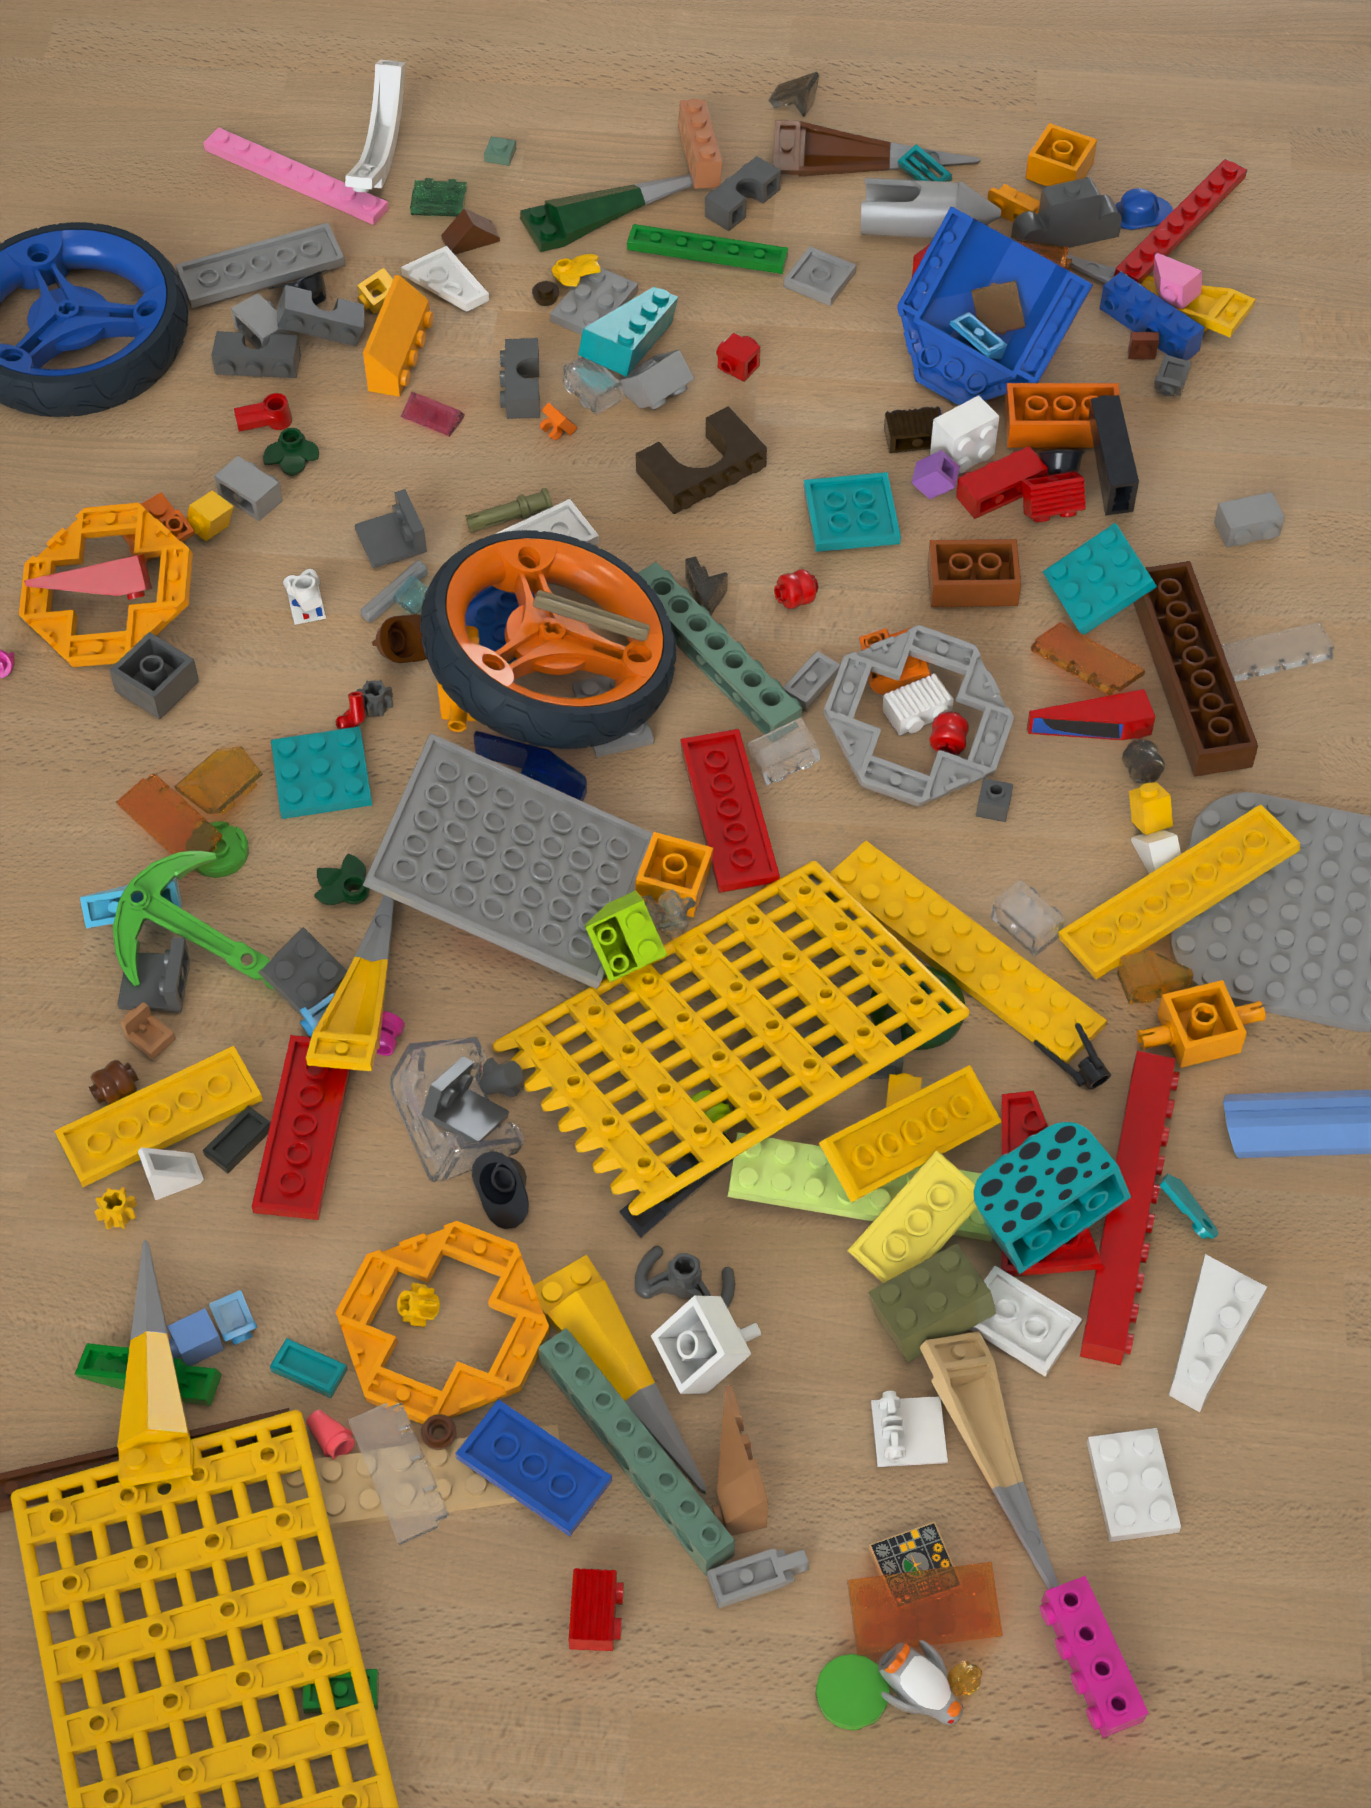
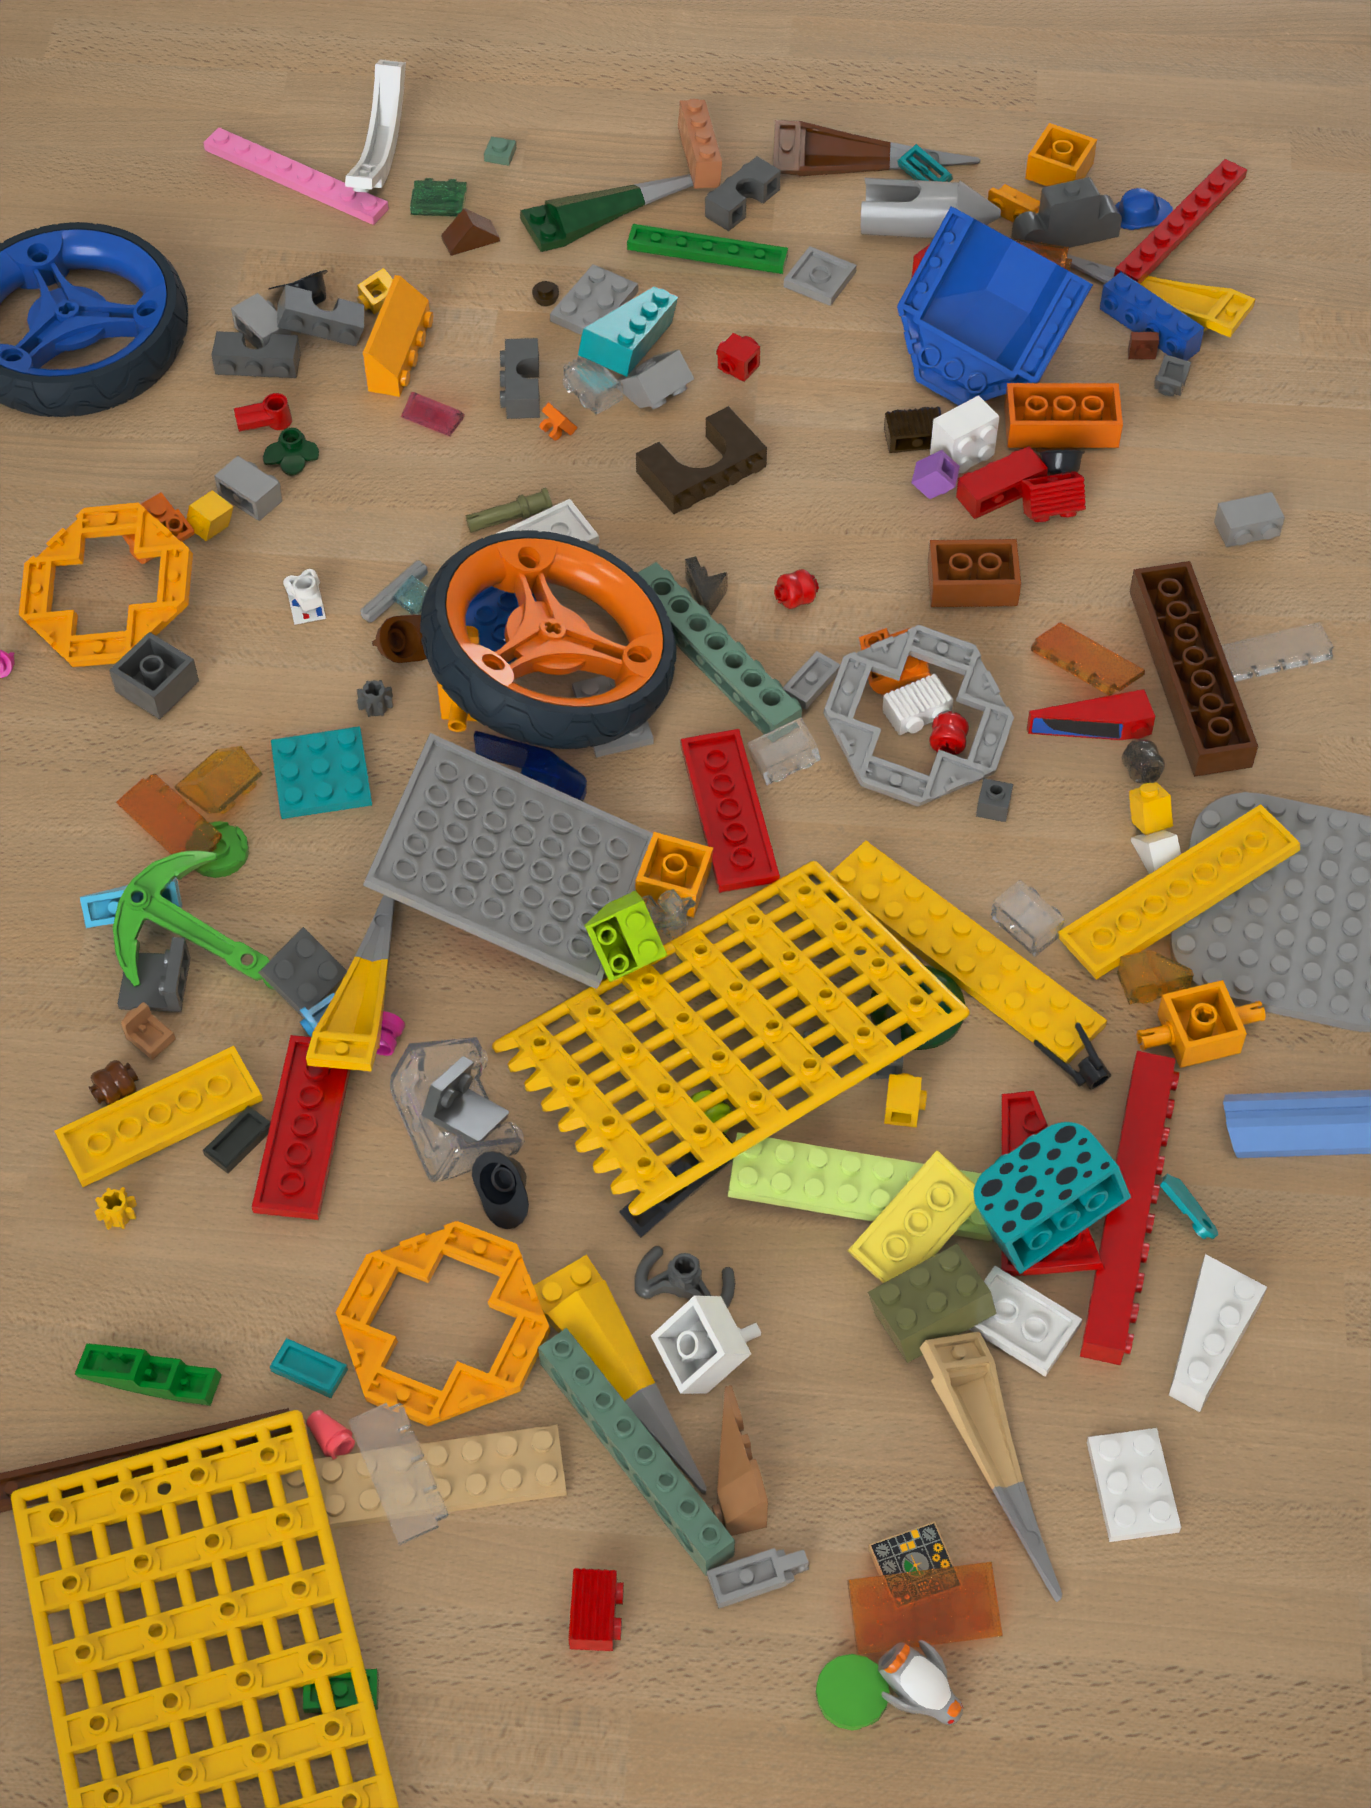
(108, 578): slope -> none
(153, 1423): yellow plate -> none
(169, 1170): white slope -> none
(194, 1338): medium blue brick -> none
(233, 1317): dark azure bracket -> none
(260, 265): light grey plate -> none
(338, 883): dark green plate -> none
(355, 715): red arm -> none
(393, 534): dark grey bracket -> none
(418, 1304): yellow gear -> none
(433, 1423): reddish brown plate -> none
(448, 278): white wing -> none
(501, 1077): dark grey piece -> none
(534, 1467): blue plate -> none
(570, 271): yellow plate -> none
(591, 615): dark tan axle -> none
(797, 91): clear smoke slope -> none
(851, 512): teal plate -> none
(908, 1430): white hinge -> none
(909, 1133): yellow plate -> none
(964, 1678): clear yellow plate -> none
(979, 336): dark azure slope -> none
(999, 307): clear orange piece -> none
(1093, 1657): dark pink brick -> none
(1099, 579): teal plate -> none
(1113, 455): black slope -> none
(1176, 281): bright pink slope -> none

